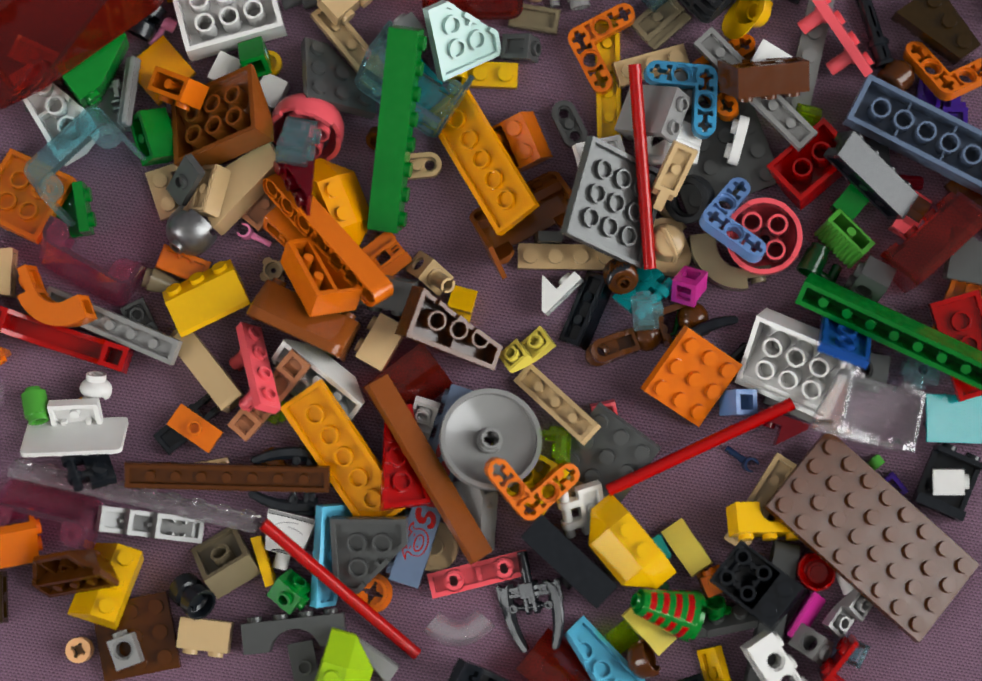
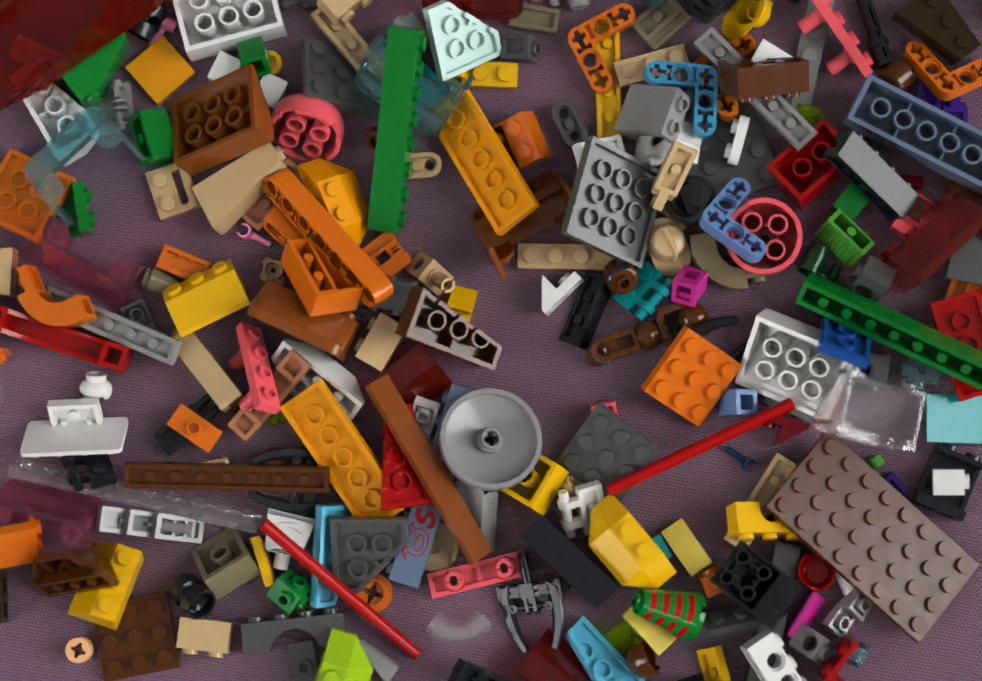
(35, 405): bright green brick -> none
(119, 660): light grey brick -> none
(128, 91): light grey axle -> none
(177, 88): orange brick -> none
(185, 180): dark grey plate -> none
(189, 232): flat silver cylinder -> none
(211, 191): tan slope -> none
(298, 141): clear light blue brick -> none
(299, 182): dark red slope -> none
(524, 494): orange beam -> none
(532, 348): light yellow slope -> none
(548, 237): dark grey tile -> none
(557, 404): tan plate -> none
(562, 448): clear neon green bracket -> none
(642, 166): red piece -> none
(646, 311): clear light blue brick -> none
(716, 608): green plate -> none

